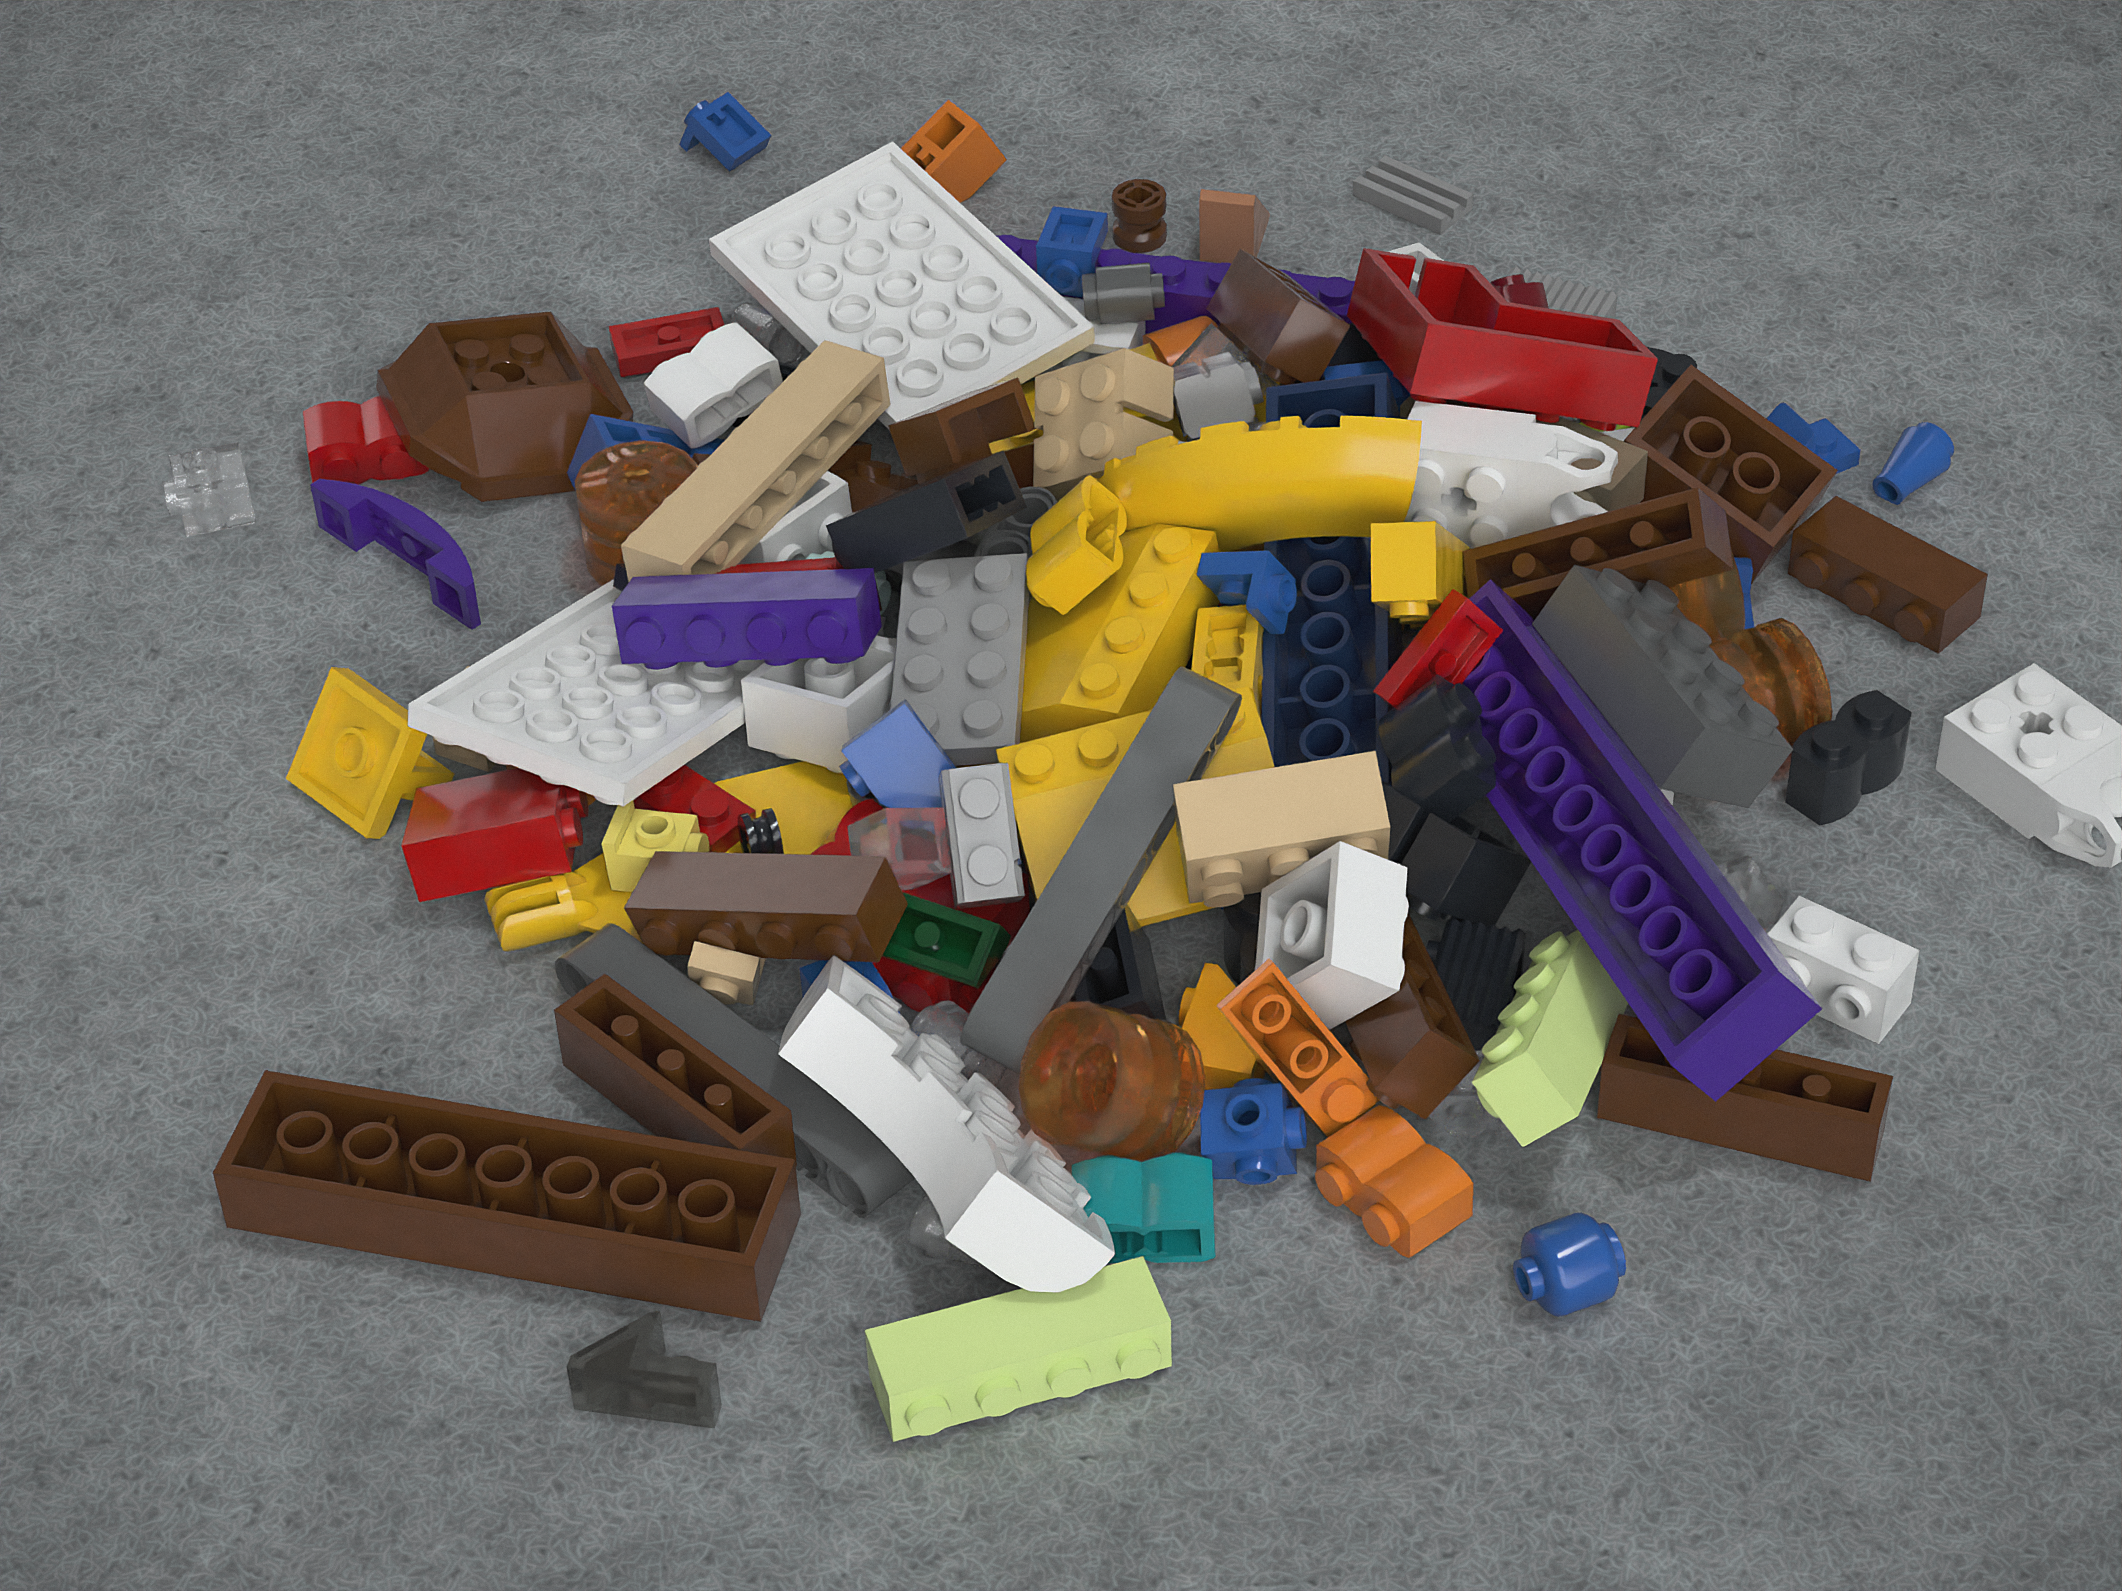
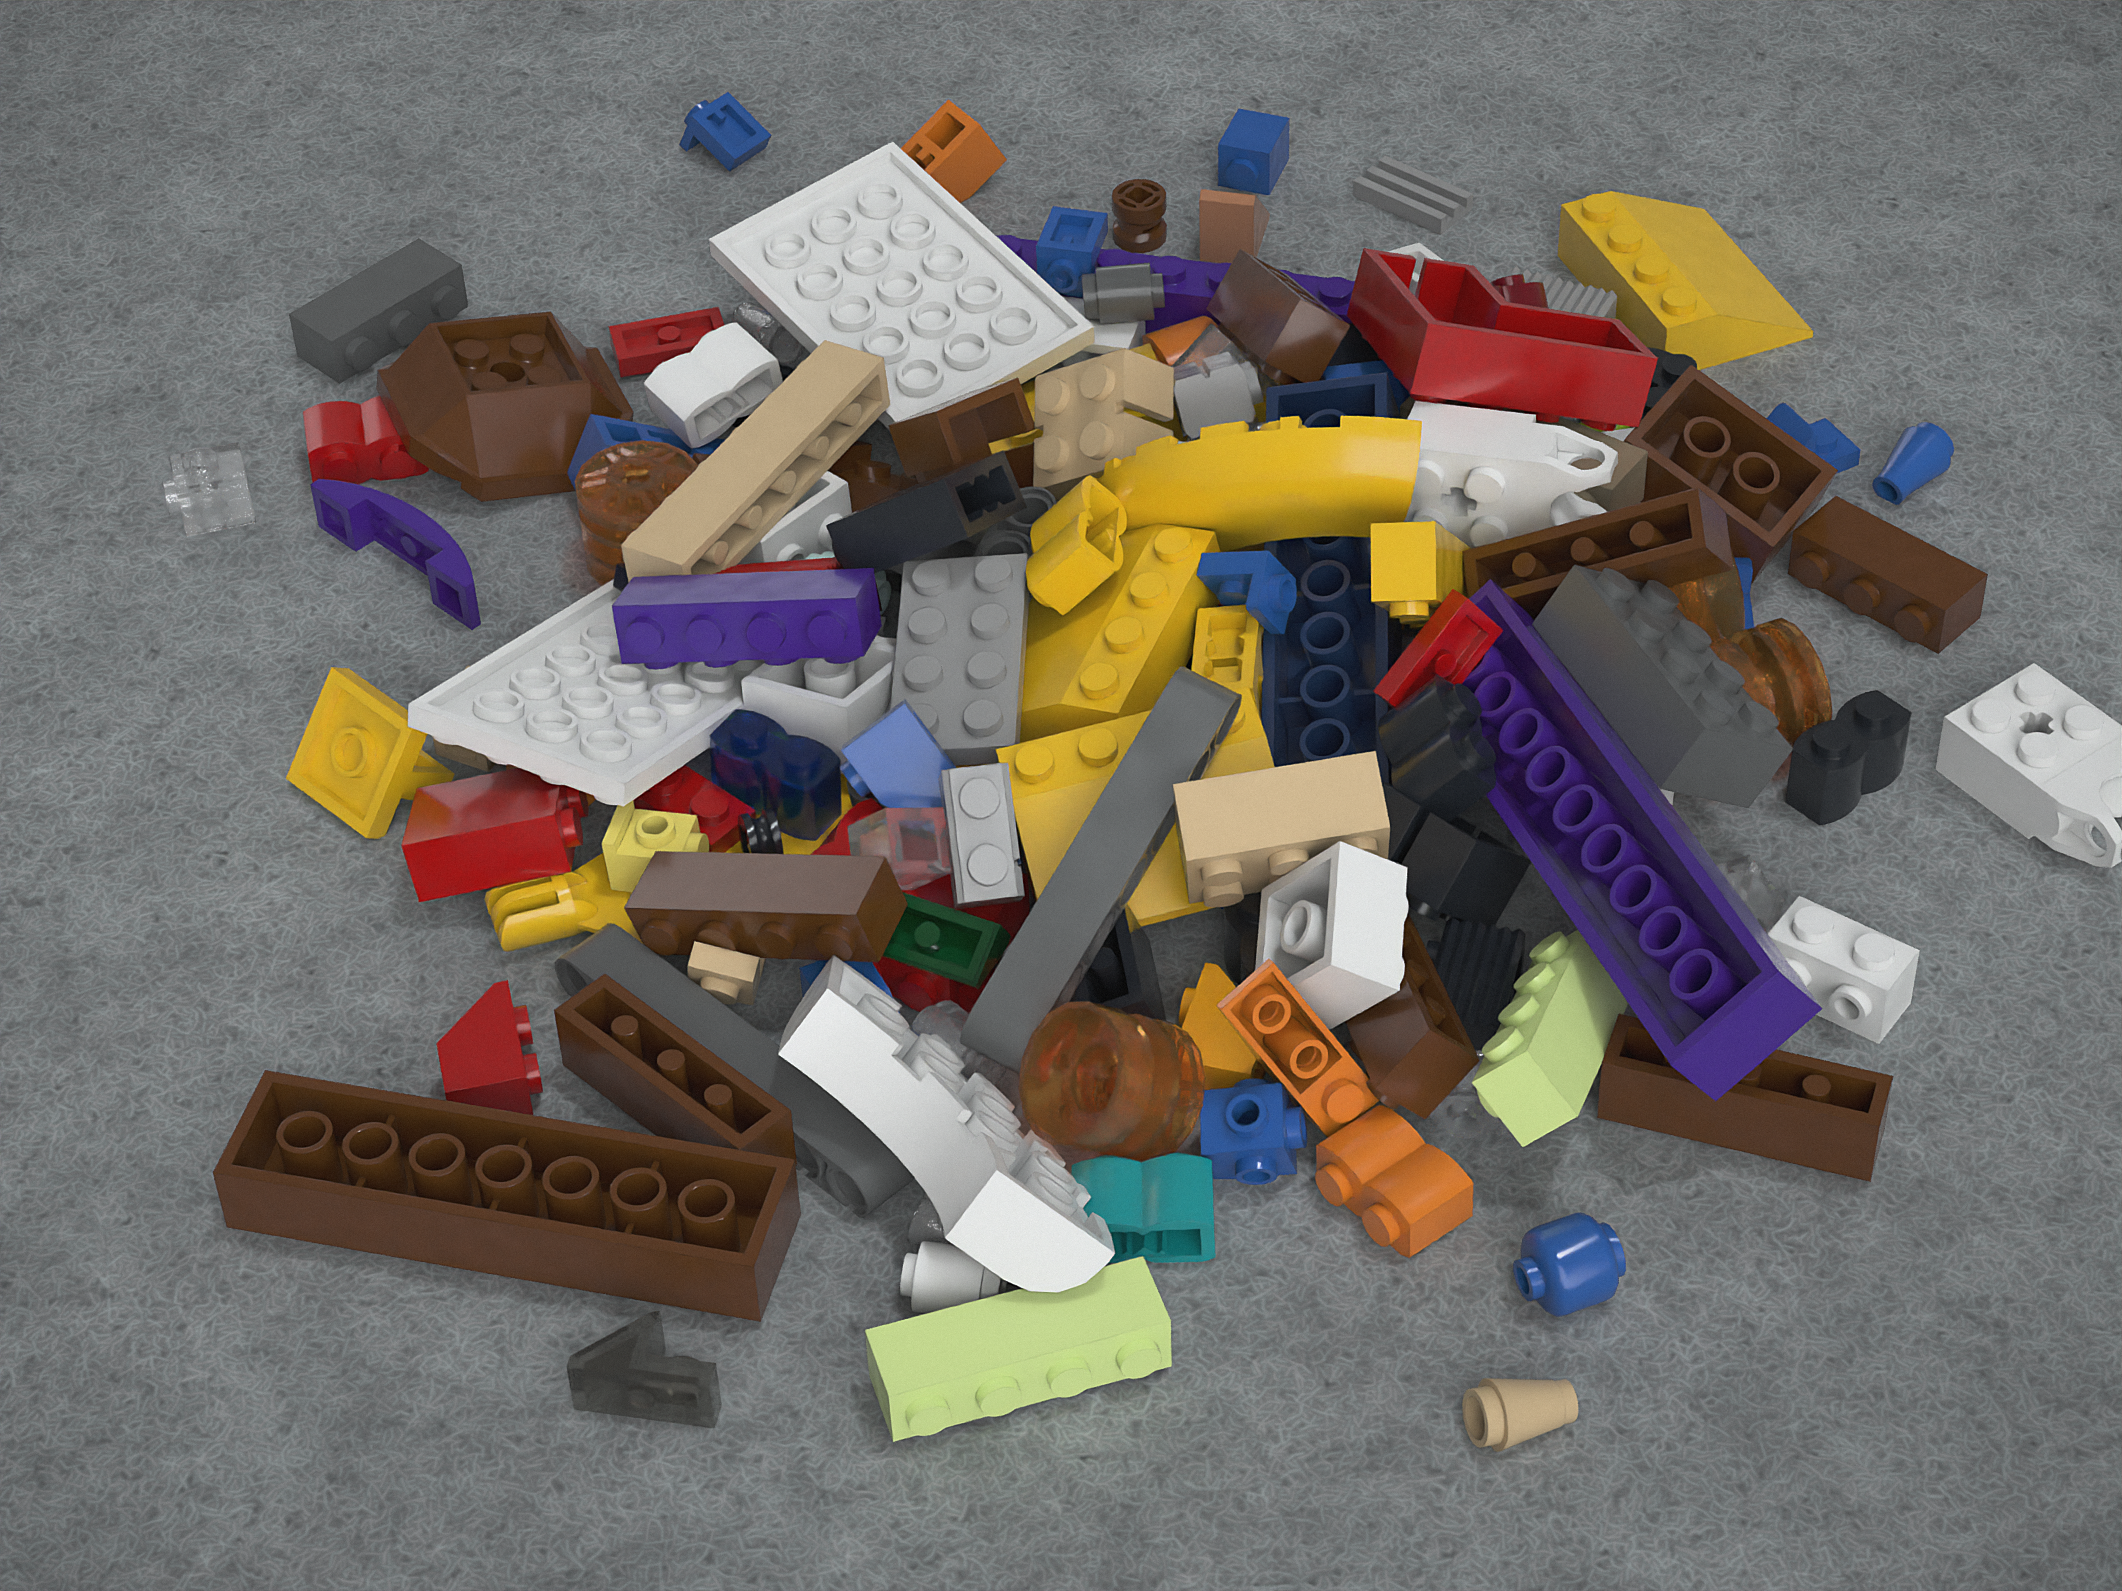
(378, 310): none -> dark grey brick
(484, 1055): none -> red slope
(777, 771): none -> clear blue brick
(946, 1278): none -> white brick
(1253, 151): none -> blue brick
(1516, 1410): none -> tan cone
(1675, 278): none -> yellow slope

